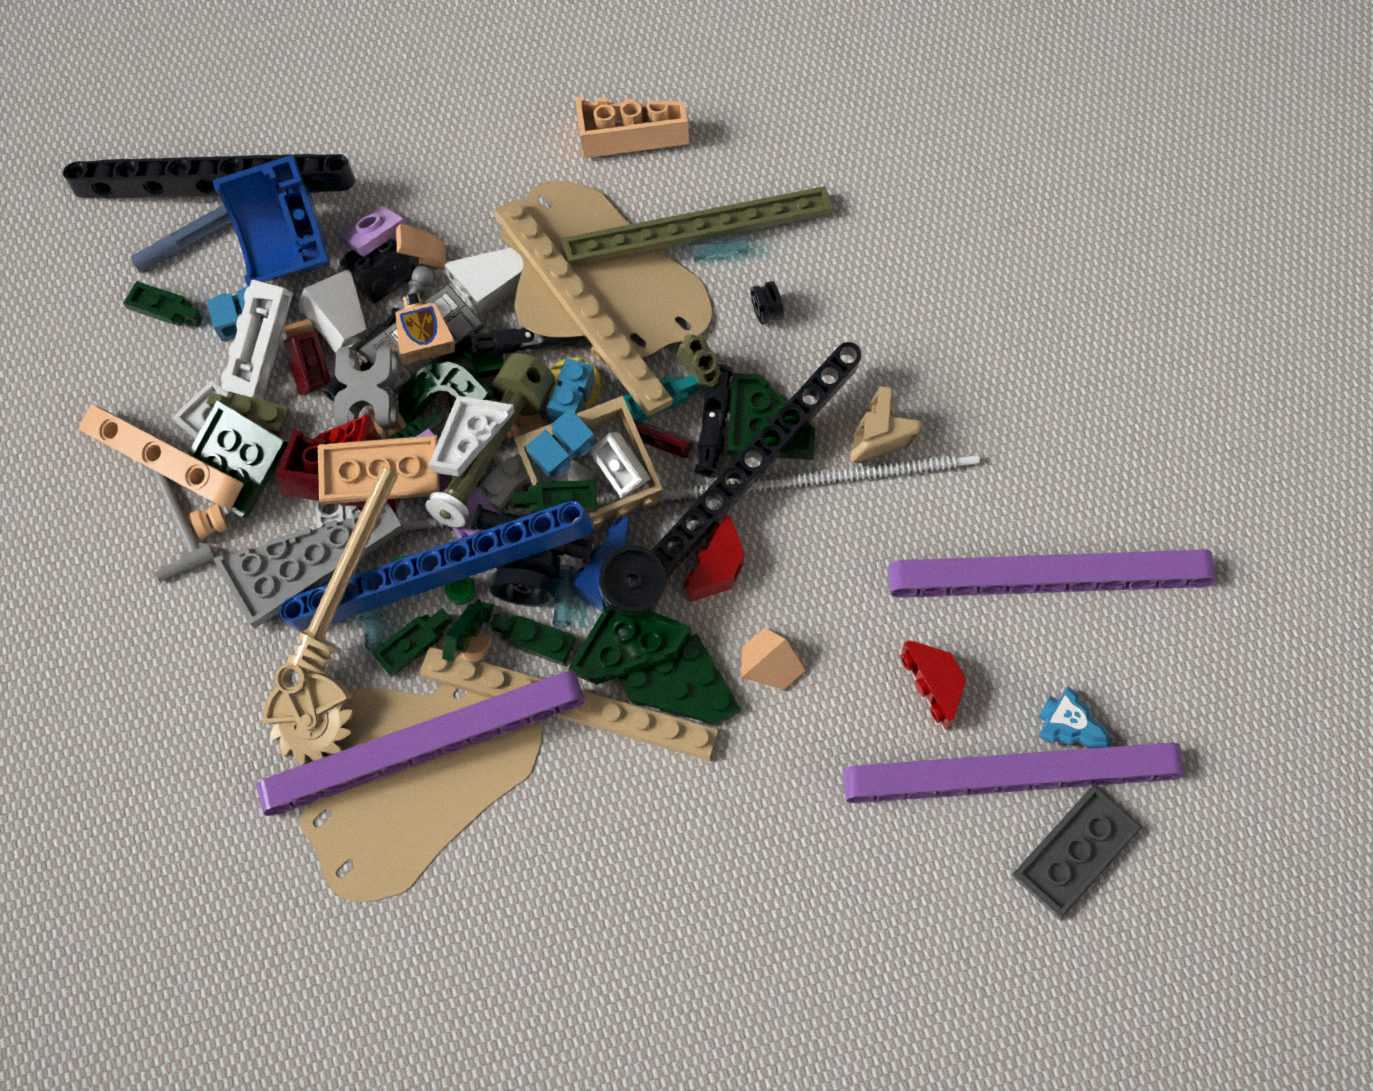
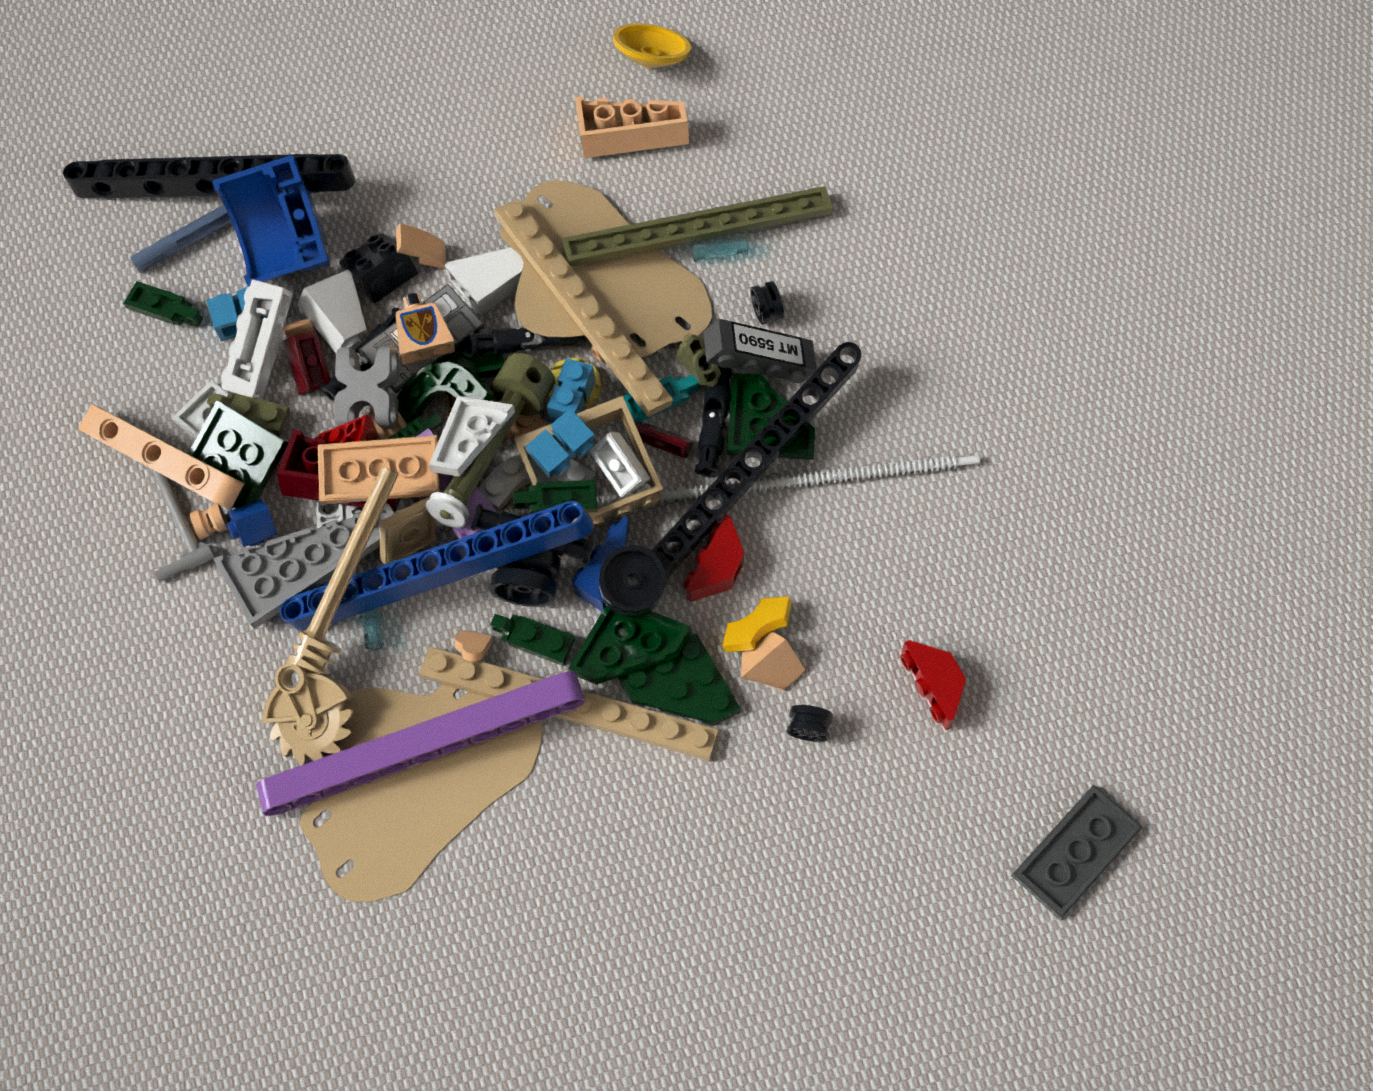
(251, 523): none -> blue brick
(371, 230): lavender piece -> none
(406, 532): none -> tan tile
(411, 641): dark green hinge -> none
(421, 278): light grey bar -> none
(460, 591): green tile -> none
(466, 626): dark green hinge -> none
(563, 597): clear light blue pin -> none
(651, 45): none -> yellow dish
(747, 632): none -> yellow tile
(759, 351): none -> brick
(809, 723): none -> black wheel
(882, 434): tan piece -> none
(1013, 772): medium lavender beam -> none
(1051, 573): medium lavender beam -> none
(1072, 722): dark azure rock -> none

